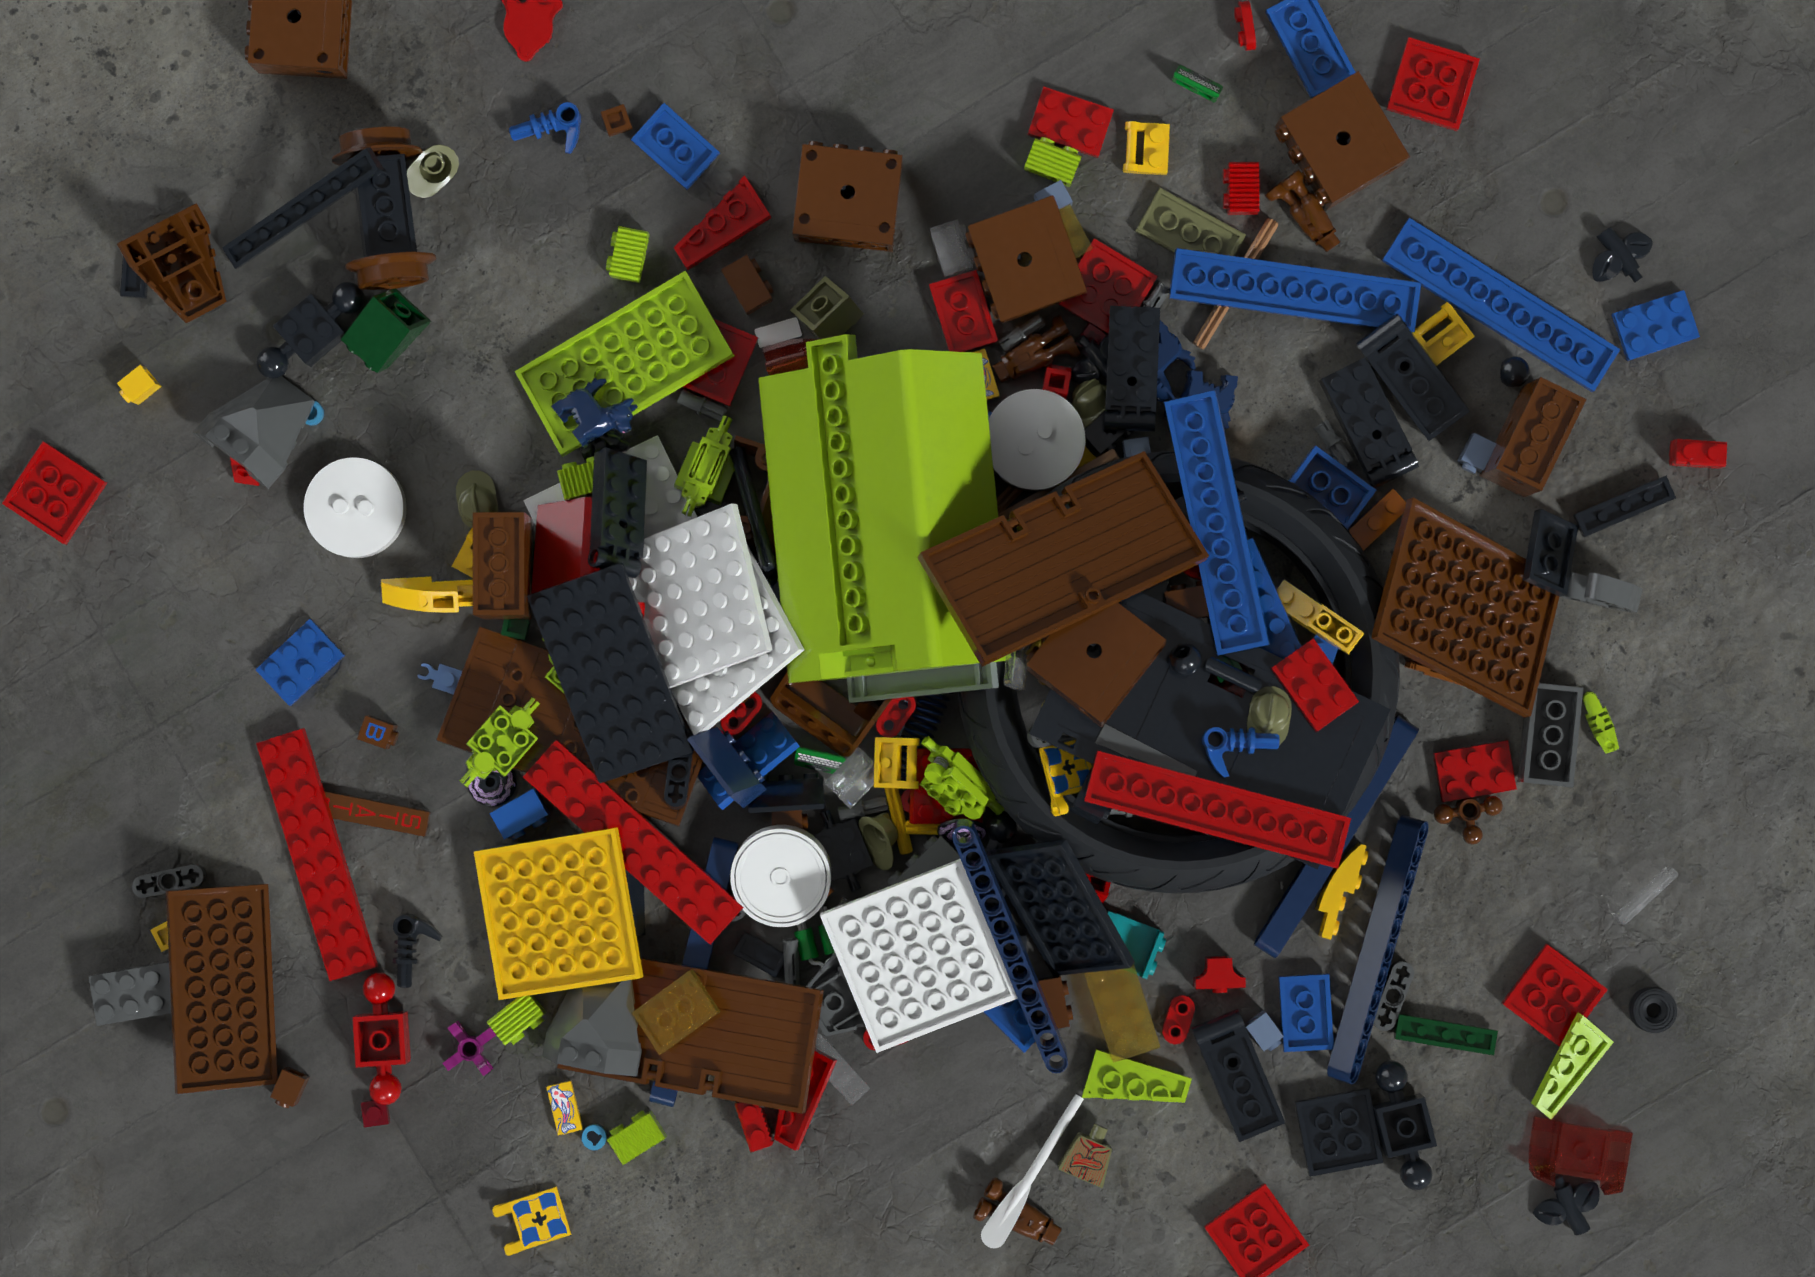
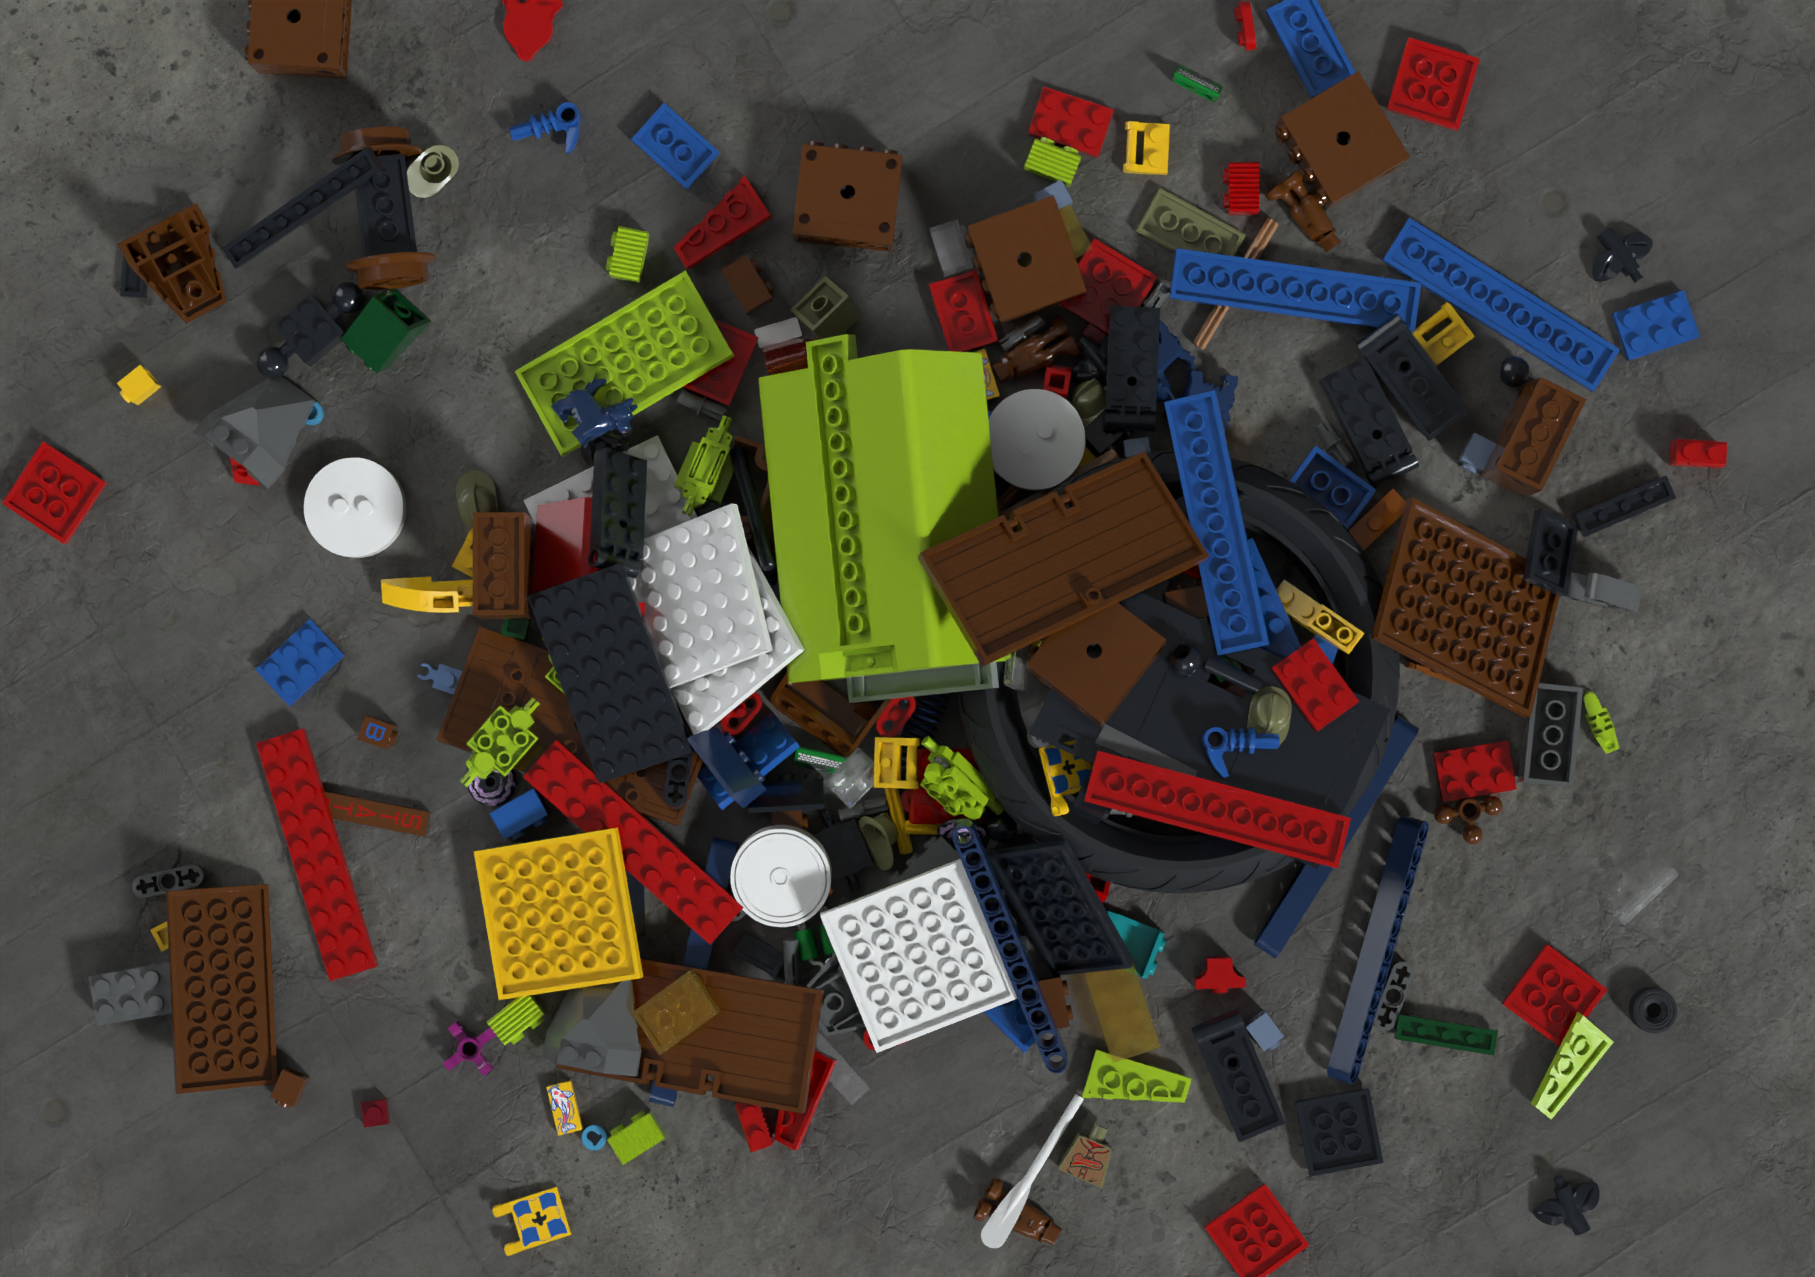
(381, 1039): red brick -> none
(405, 946): black piece -> none
(576, 479): lime brick -> none
(616, 120): reddish brown plate -> none
(1178, 1019): red plate -> none
(1306, 1012): blue plate -> none
(1340, 880): yellow slope -> none
(1404, 1125): black brick -> none
(1579, 1153): clear red piece -> none

